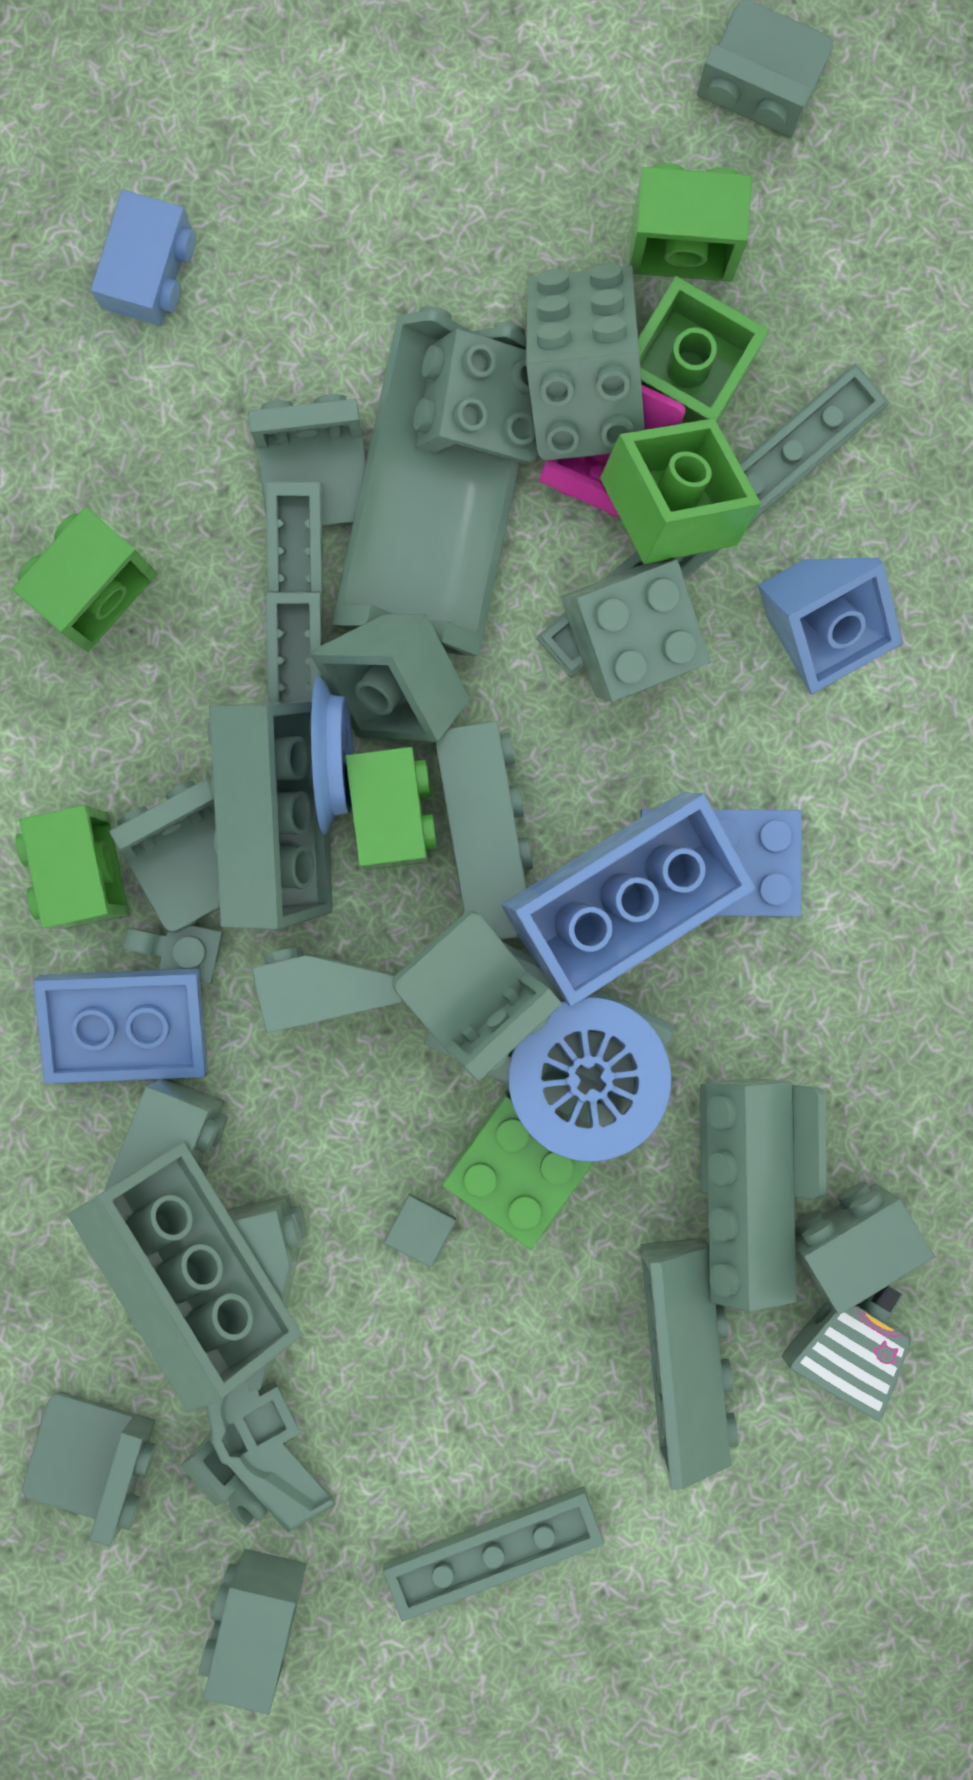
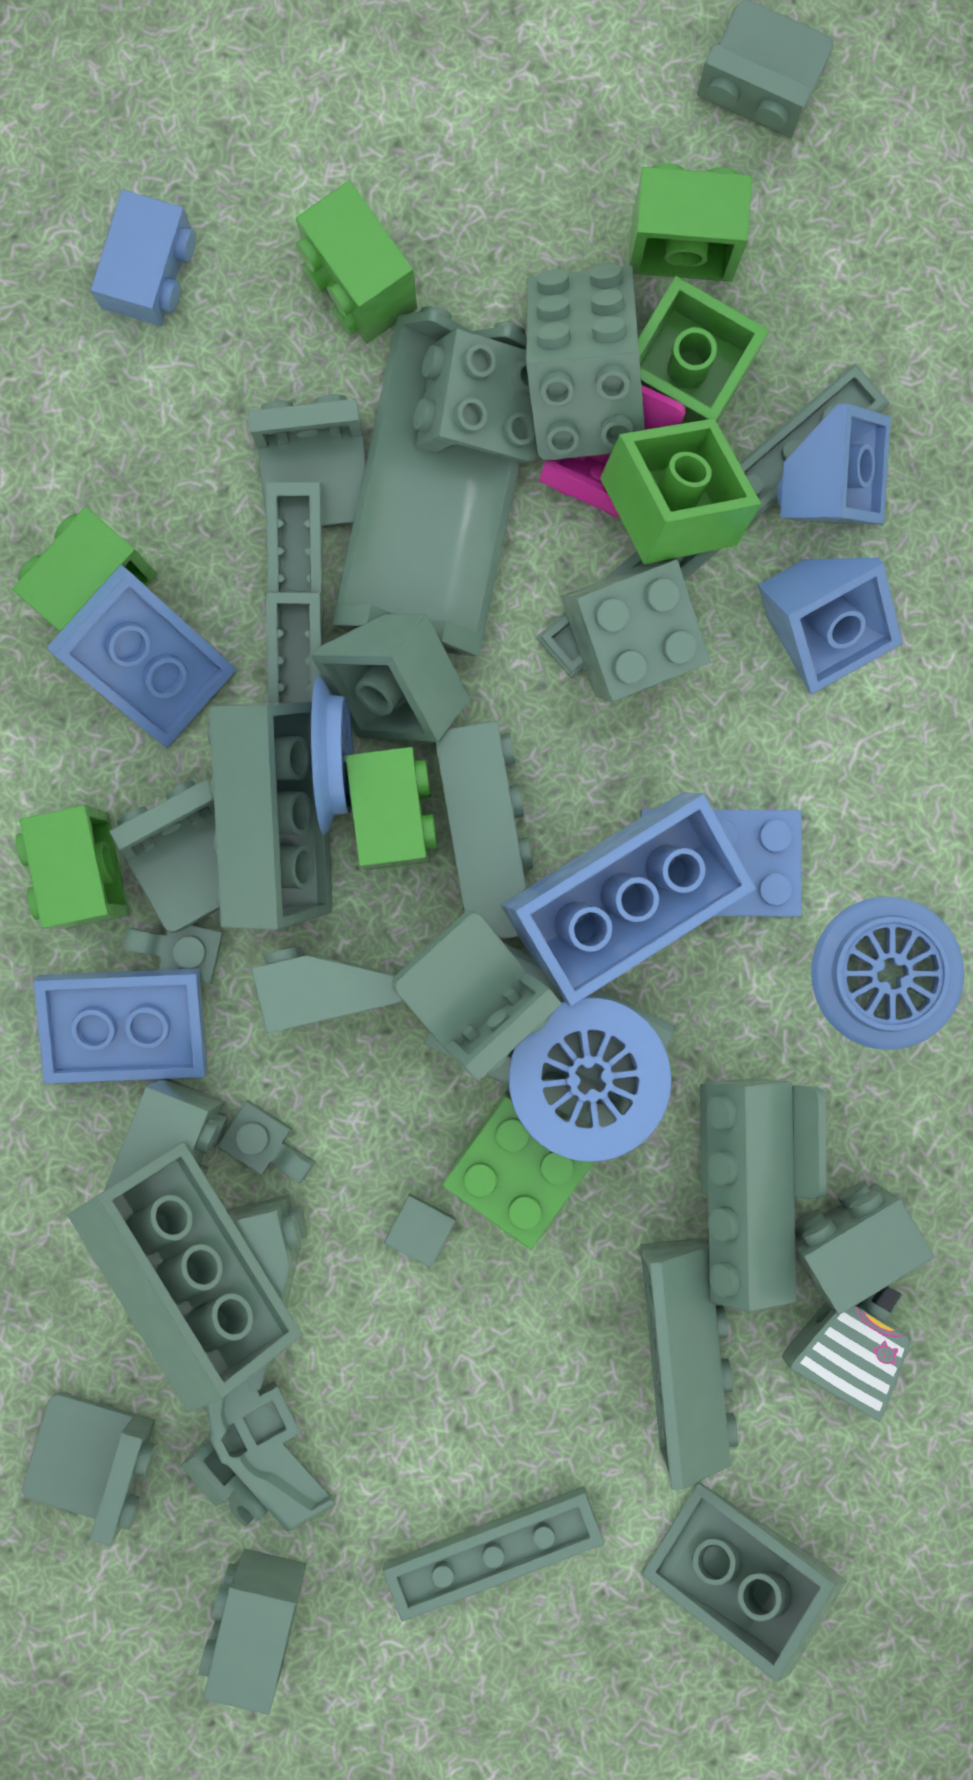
(141, 657): none -> medium blue plate
(259, 1140): none -> sand green plate
(356, 263): none -> bright green brick
(744, 1581): none -> sand green slope
(830, 973): none -> medium blue piece
(839, 470): none -> medium blue slope

